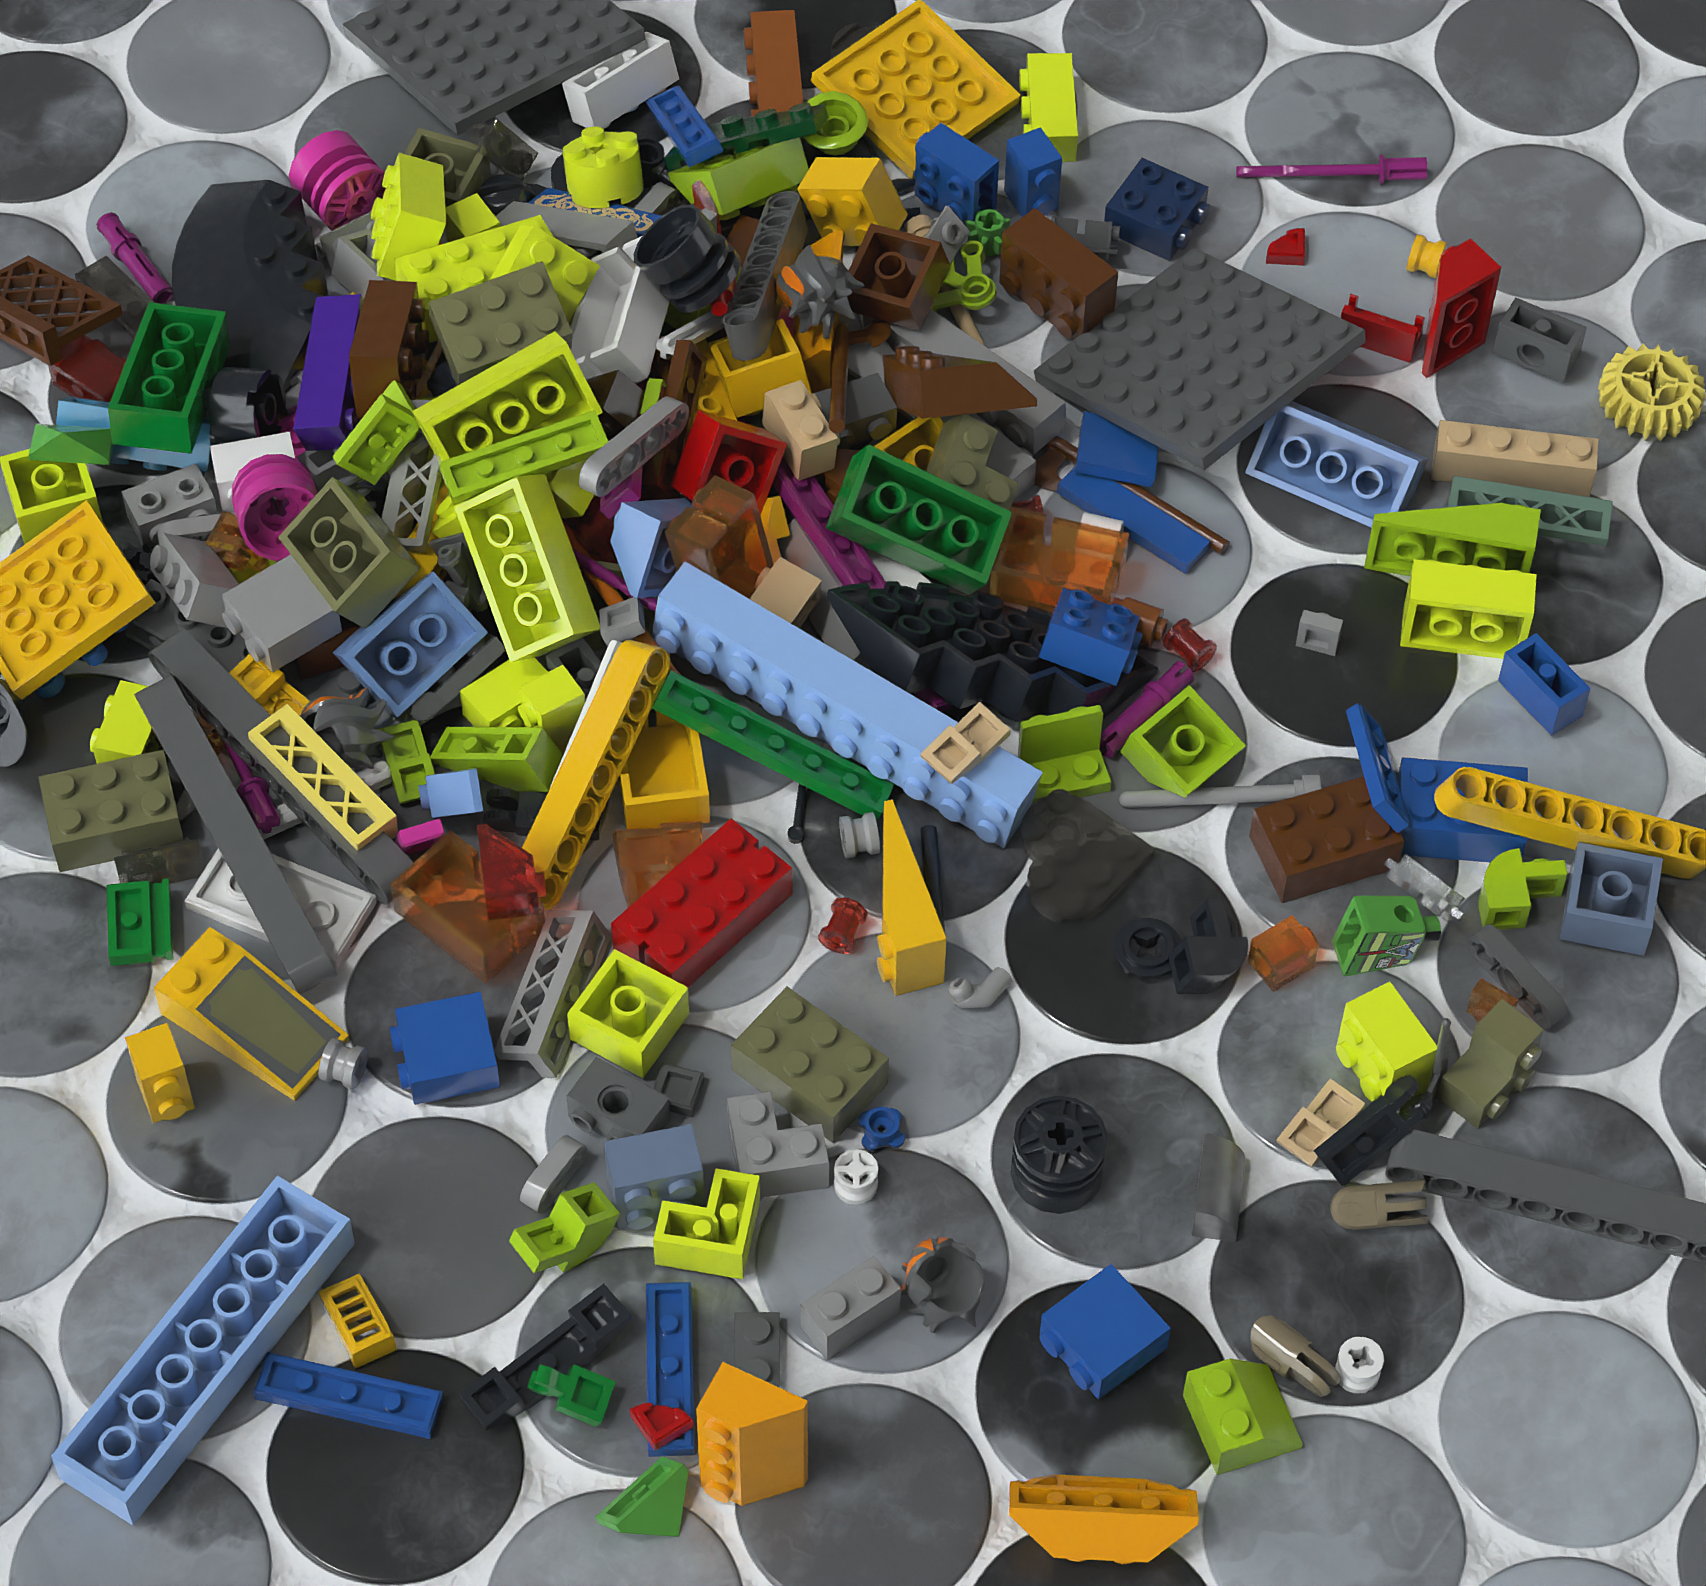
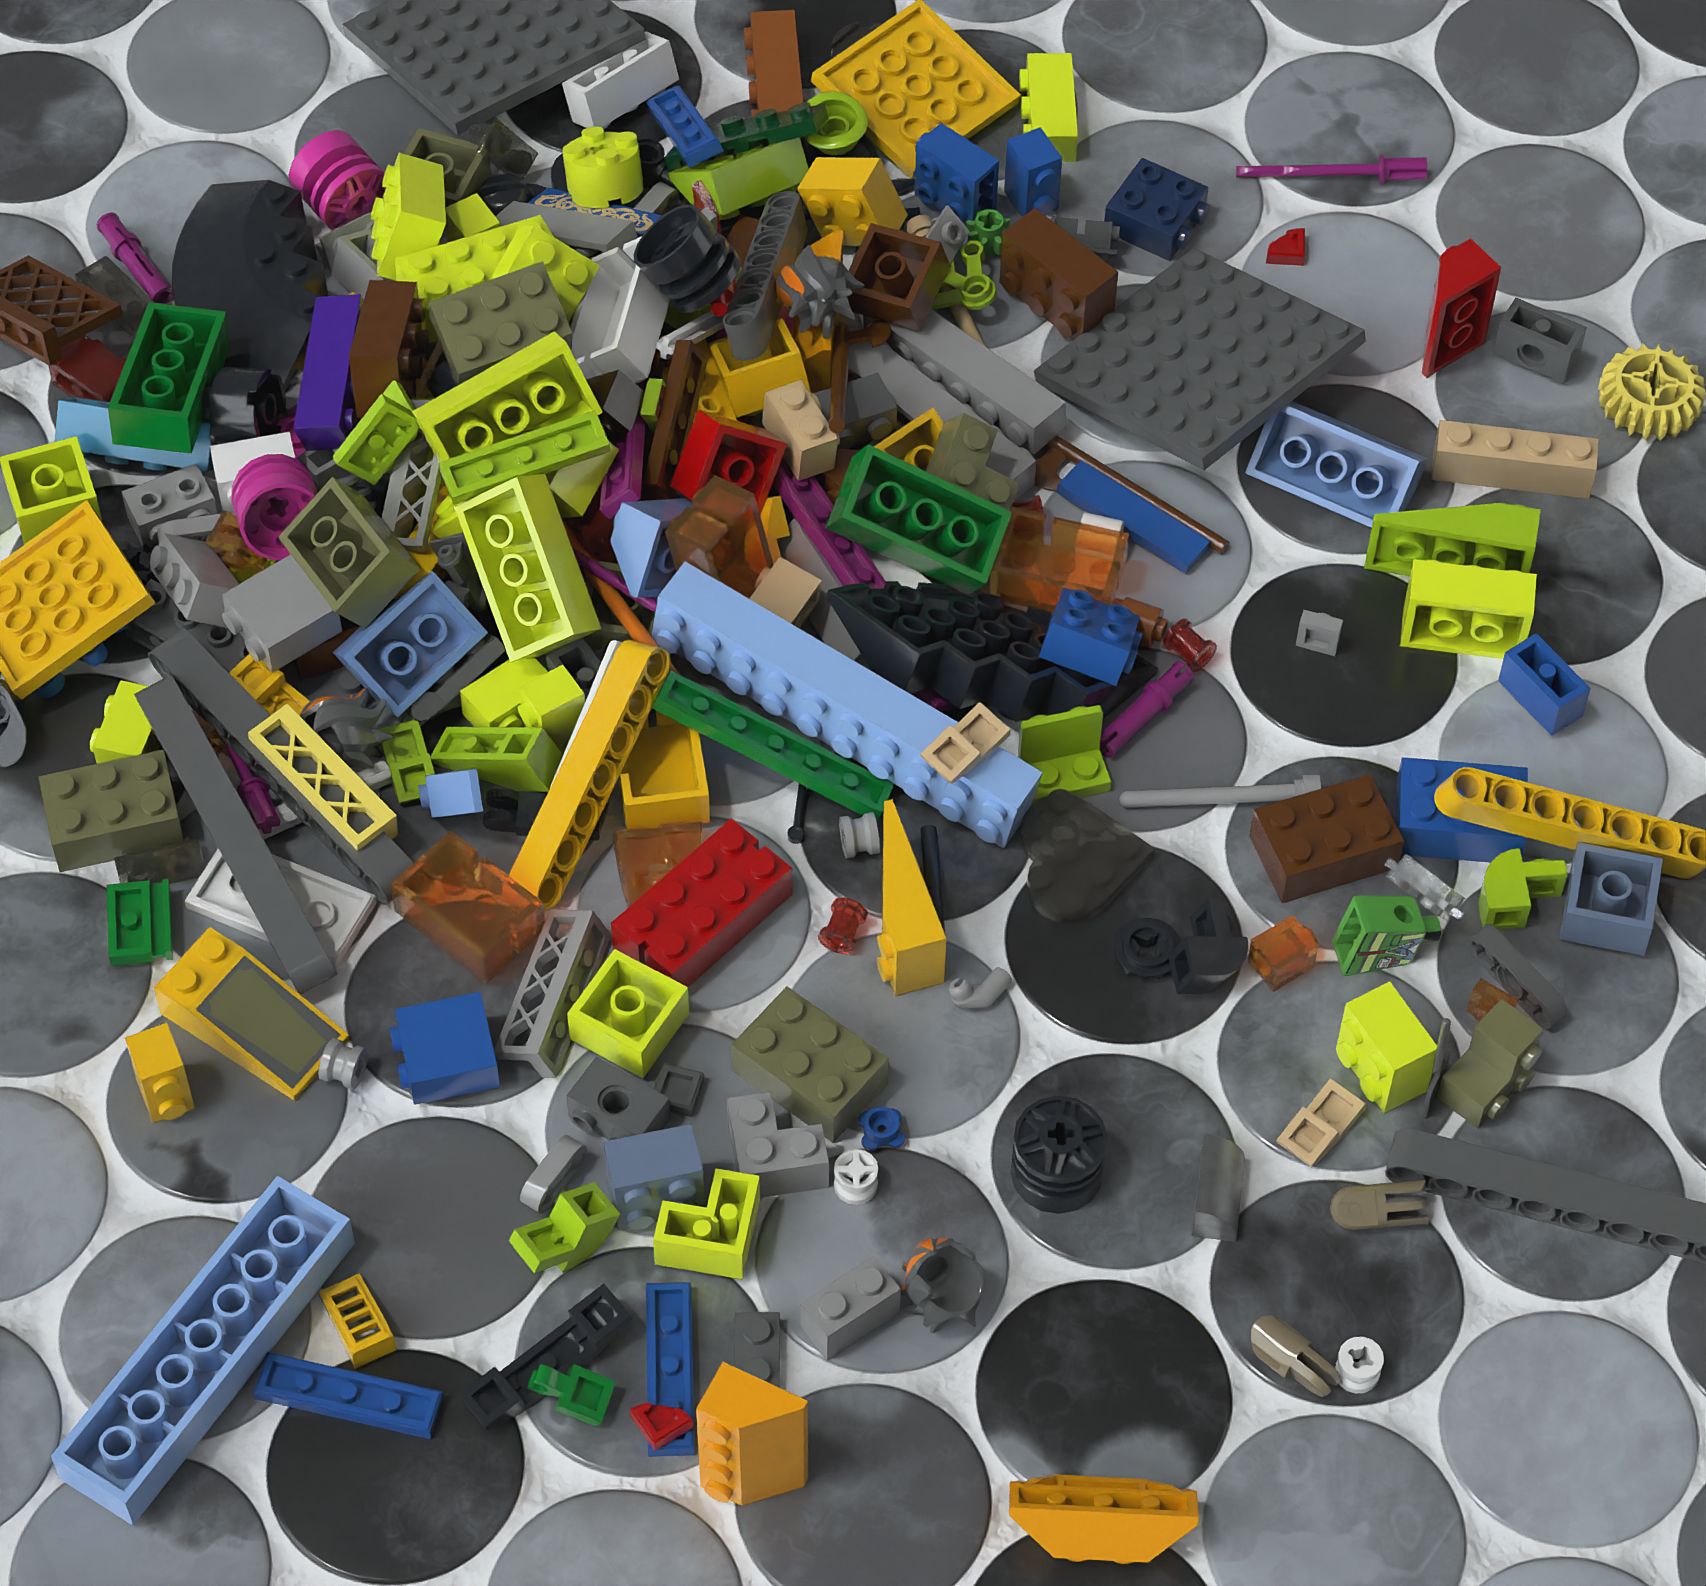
(71, 444): bright green slope -> none
(419, 837): dark pink tile -> none
(508, 877): clear red slope -> none
(622, 621): light grey plate -> none
(633, 446): light grey beam -> none
(650, 1503): bright green slope -> none
(950, 385): reddish brown wedge -> none
(1103, 1332): blue brick -> none
(1114, 452): blue tile -> none
(1182, 744): lime slope -> none
(1239, 1414): lime slope -> none
(1374, 1130): black hinge -> none
(1377, 767): blue tile -> none
(1384, 333): red hinge -> none
(1425, 255): yellow wheel -> none
(1561, 514): sand green fence -> none

